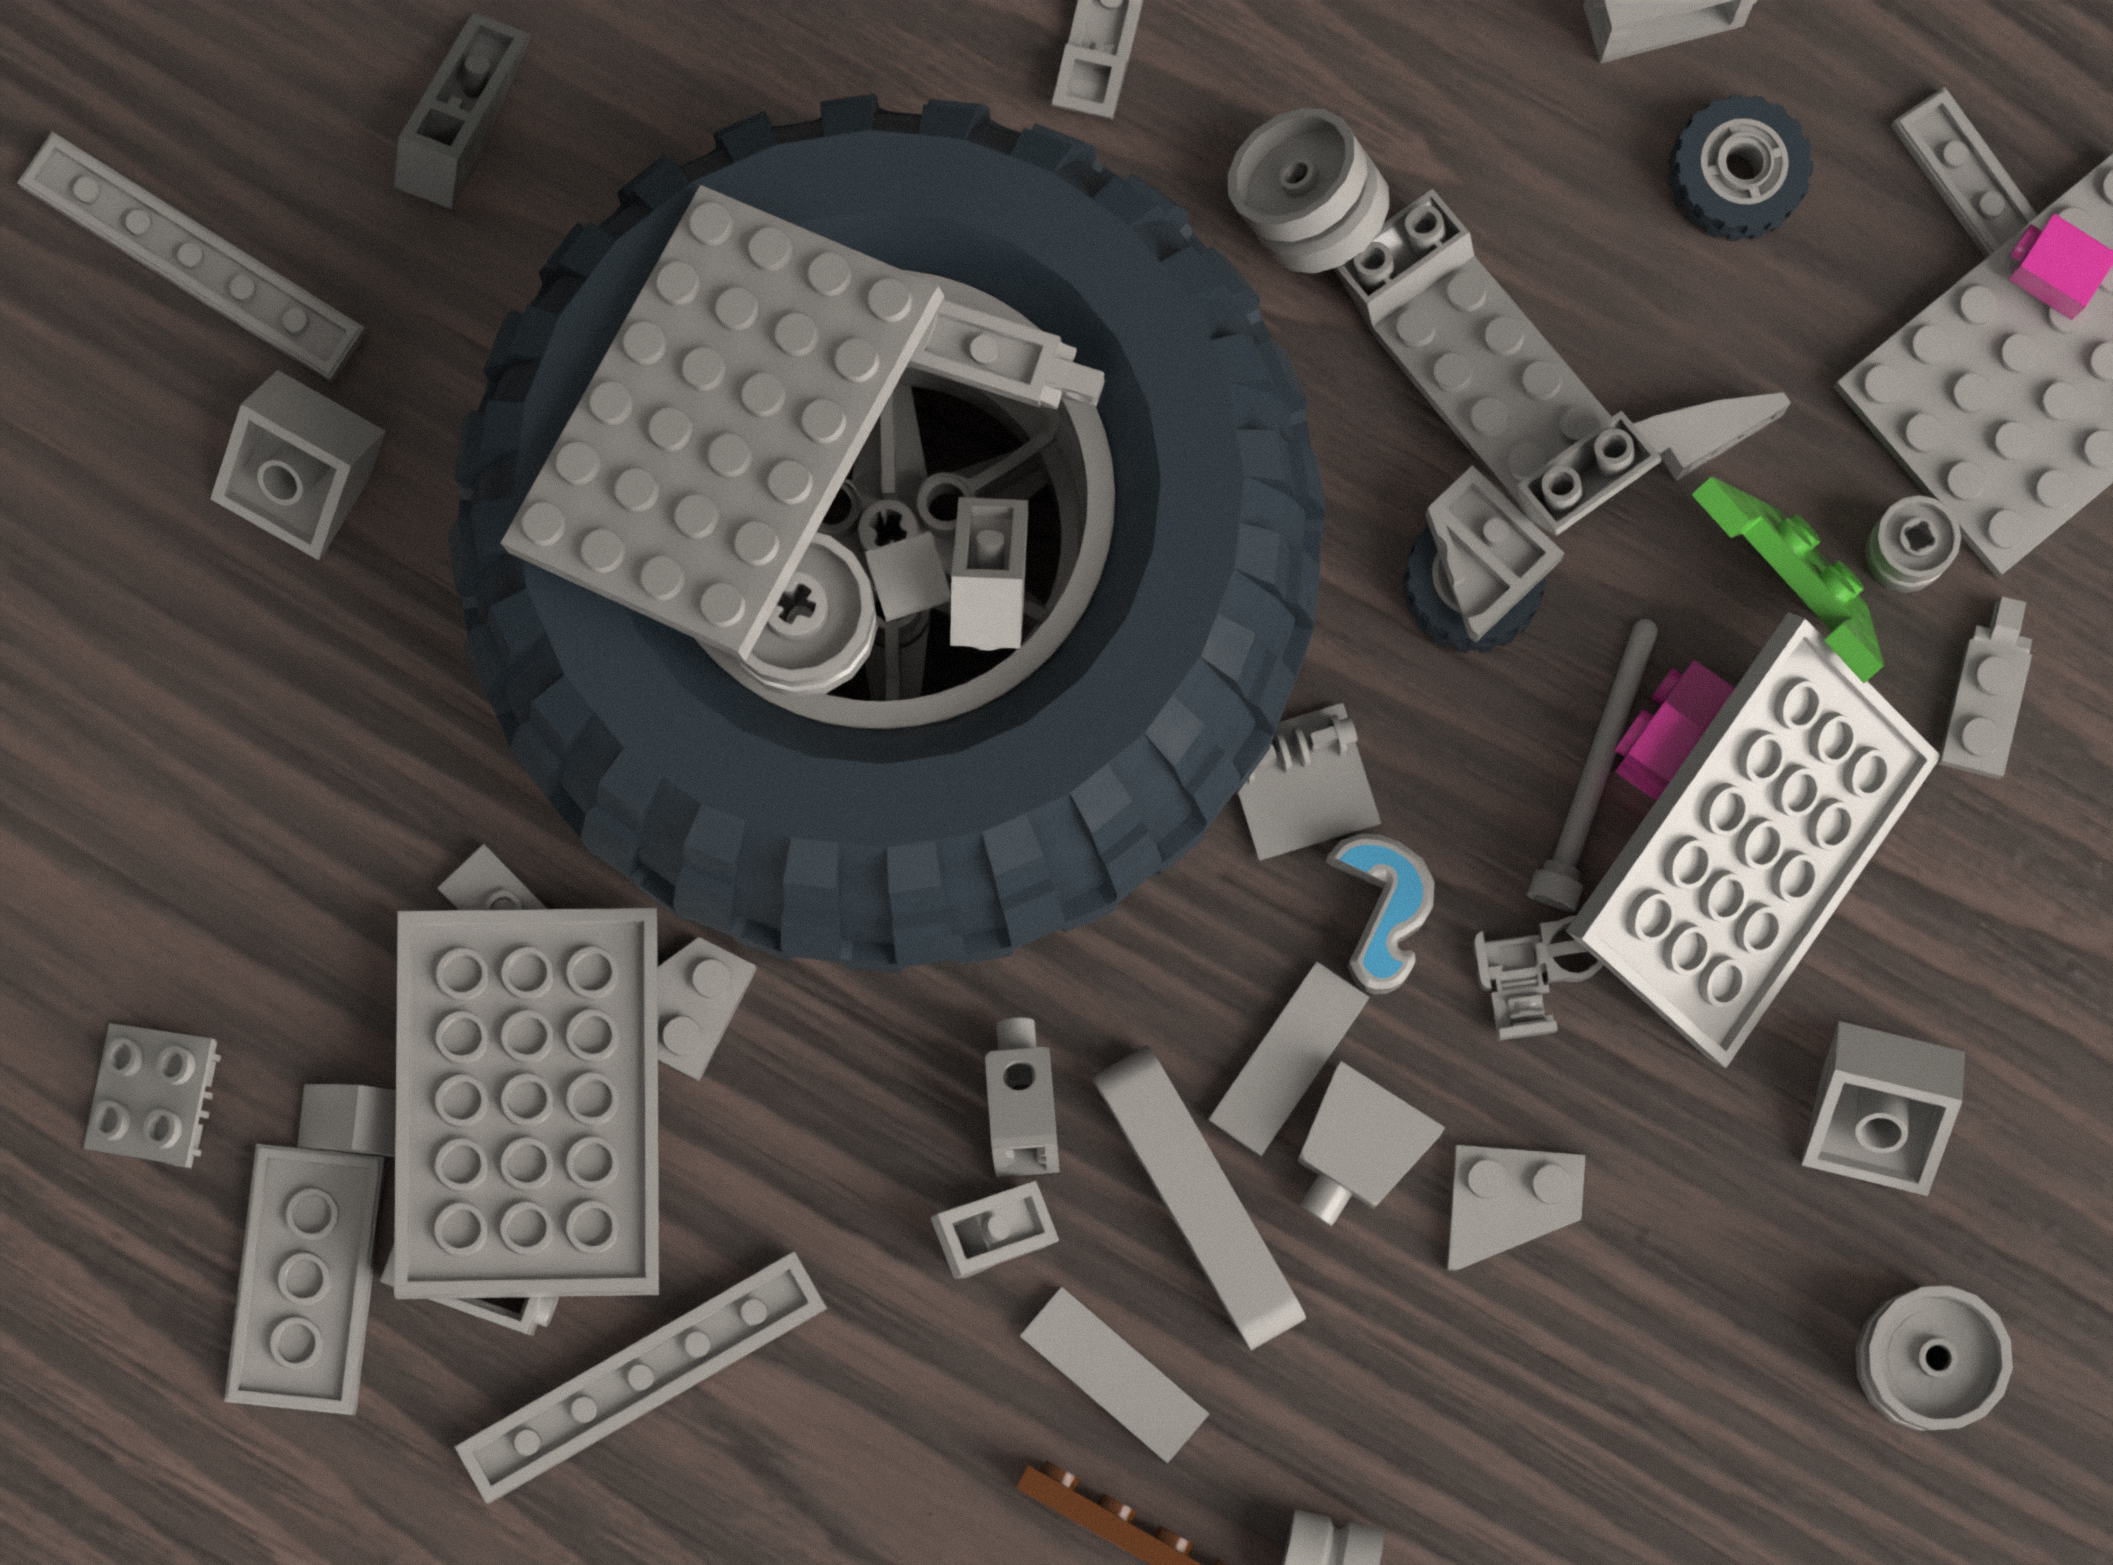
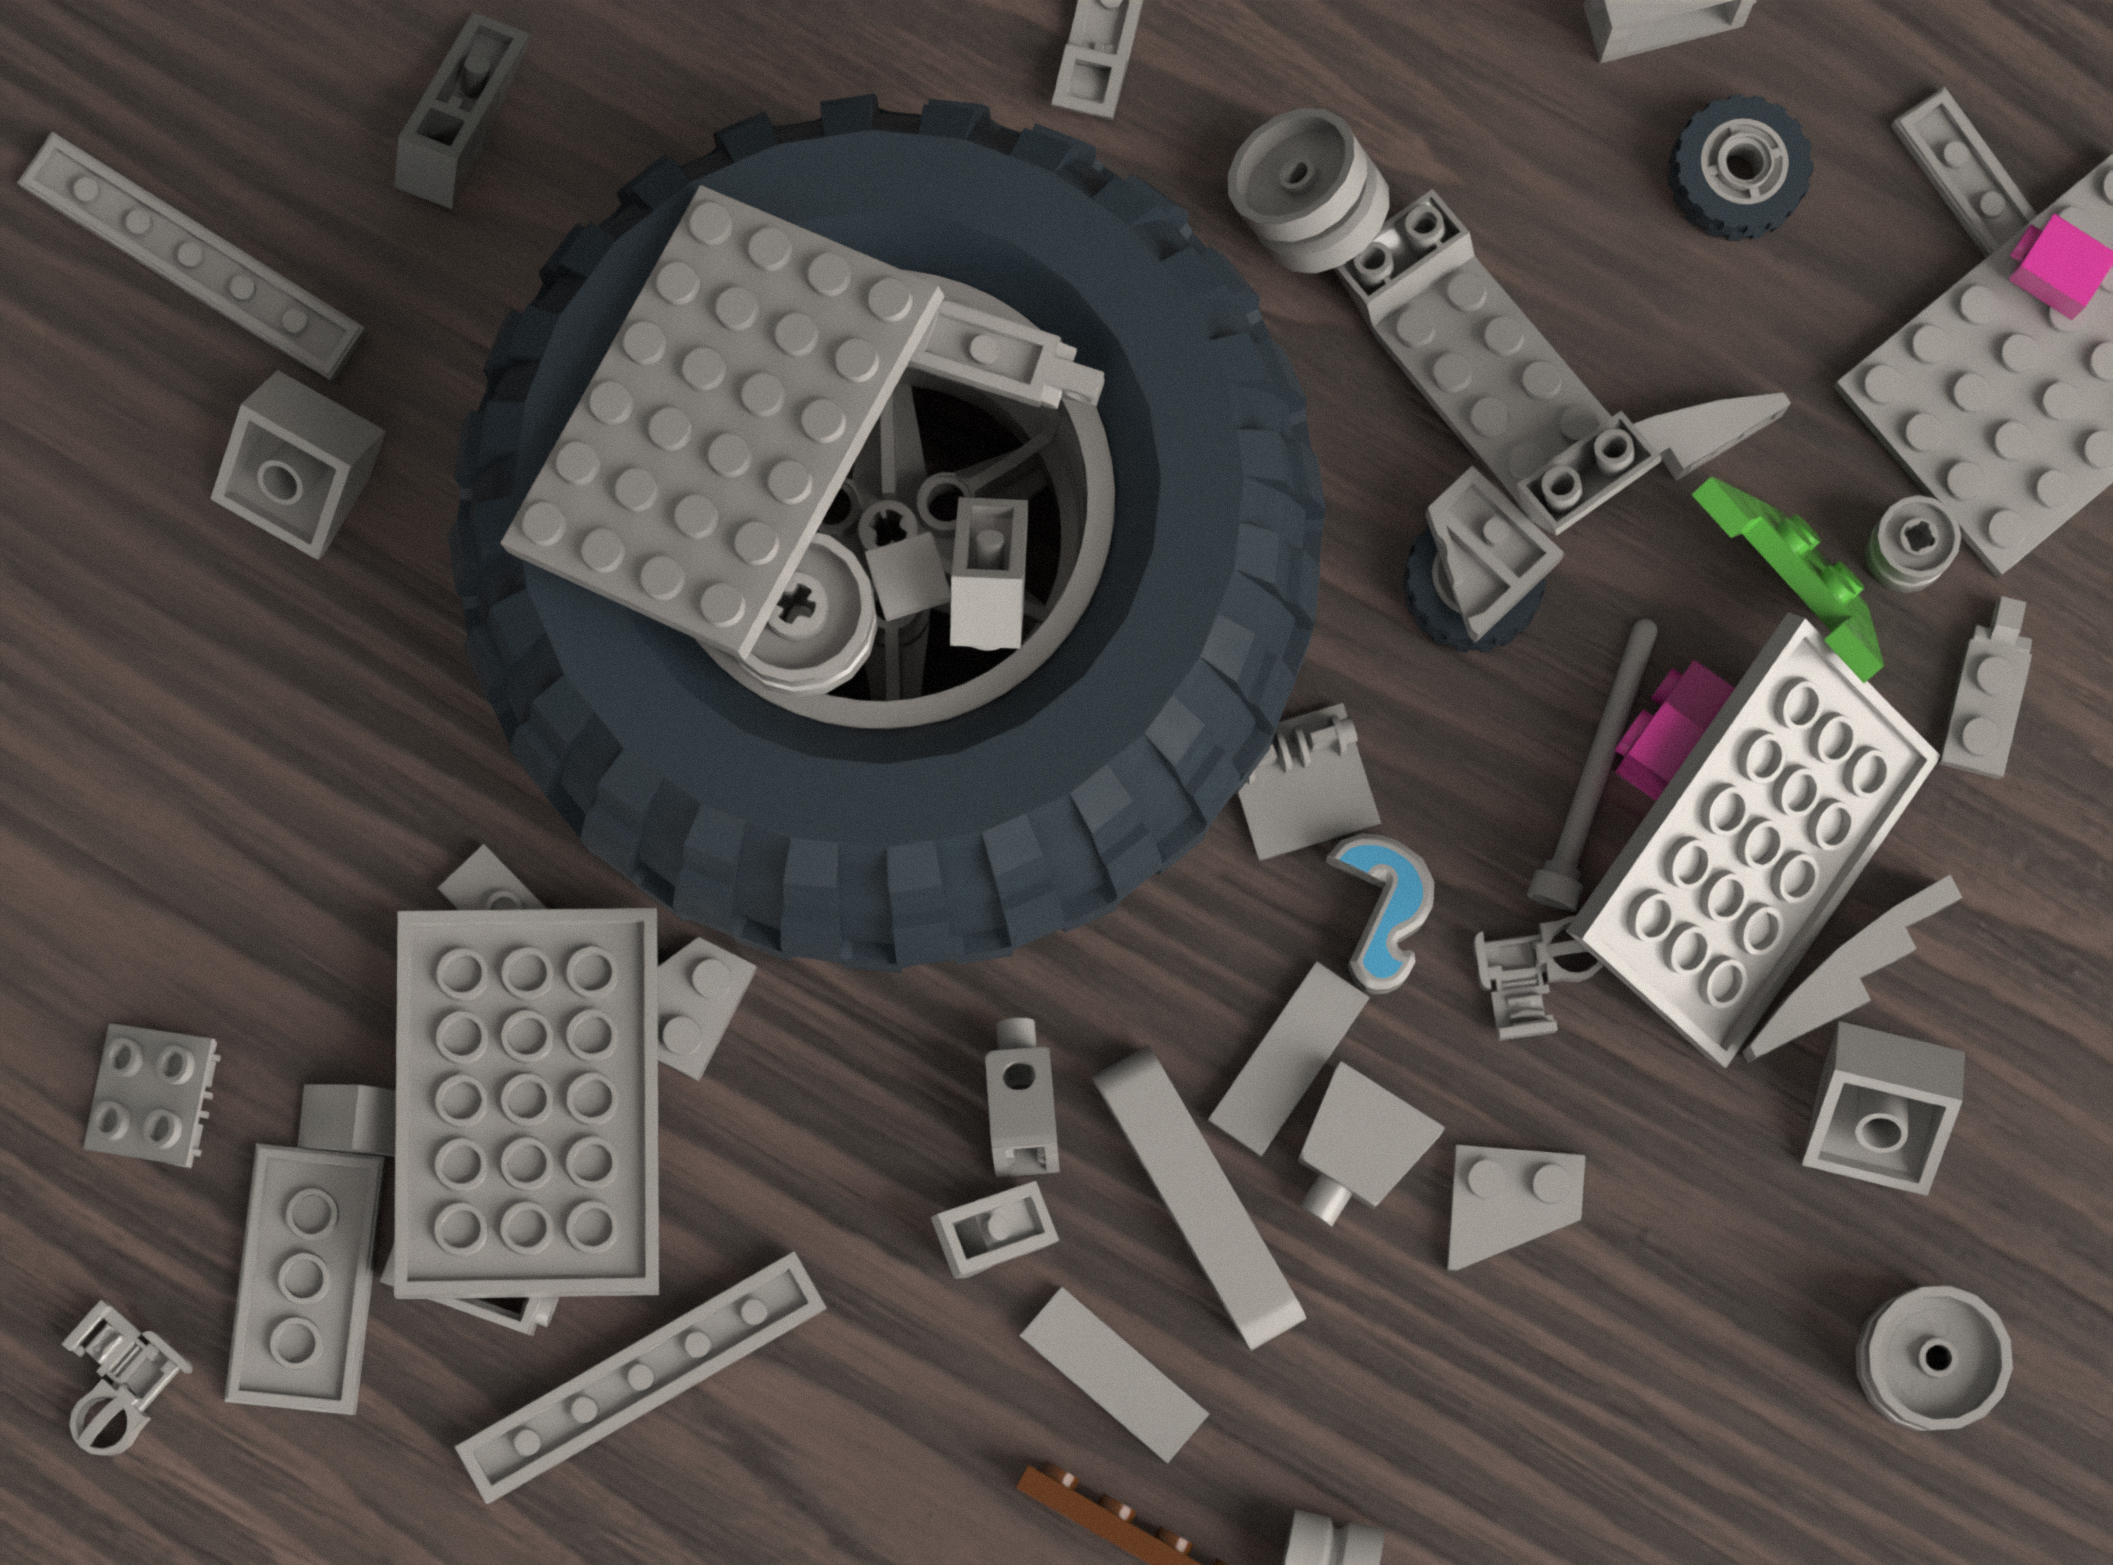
(131, 1367): none -> light grey piece
(1836, 984): none -> light grey slope

